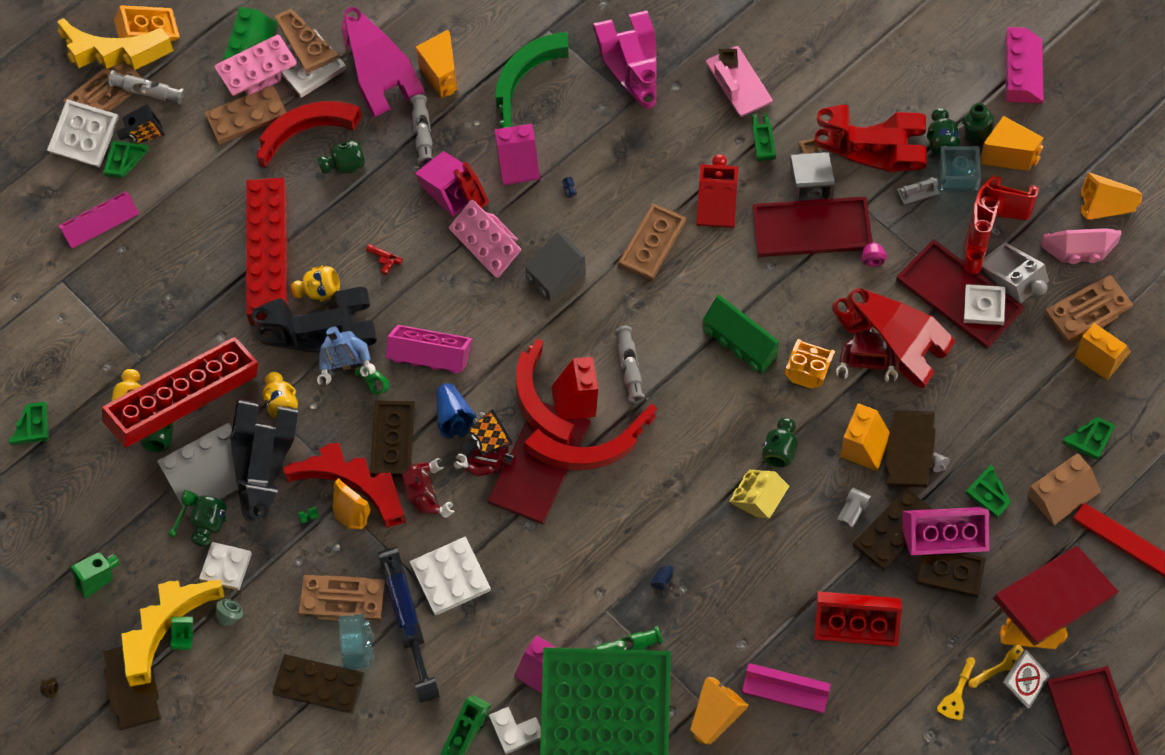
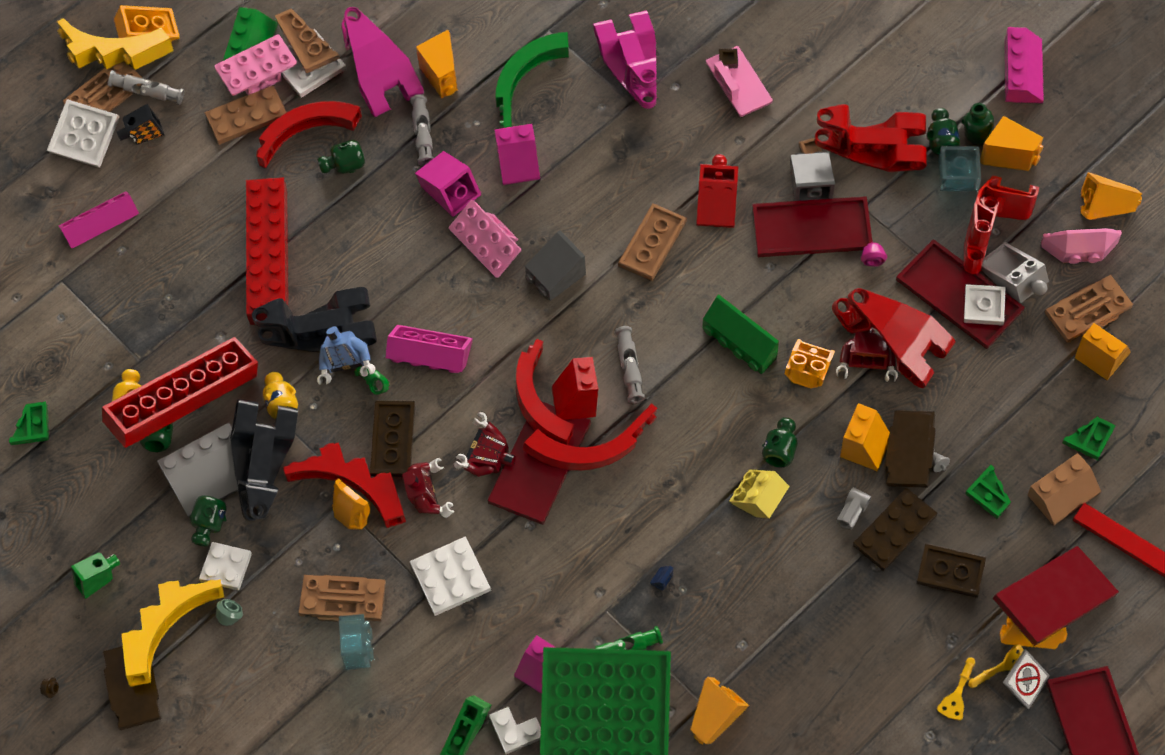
(123, 158): green wing -> none
(182, 633): green bracket -> none
(188, 499): green hinge -> none
(312, 514): green piece -> none
(317, 284): yellow piece -> none
(318, 683): dark brown plate -> none
(384, 258): red hose -> none
(407, 619): piece -> none
(453, 412): blue cone -> none
(471, 186): red hinge -> none
(487, 435): torso -> none
(568, 184): dark blue piece -> none
(763, 139): green hinge -> none
(786, 688): dark pink panel -> none
(858, 618): red slope -> none
(918, 191): light grey hinge -> none
(946, 530): dark pink slope -> none

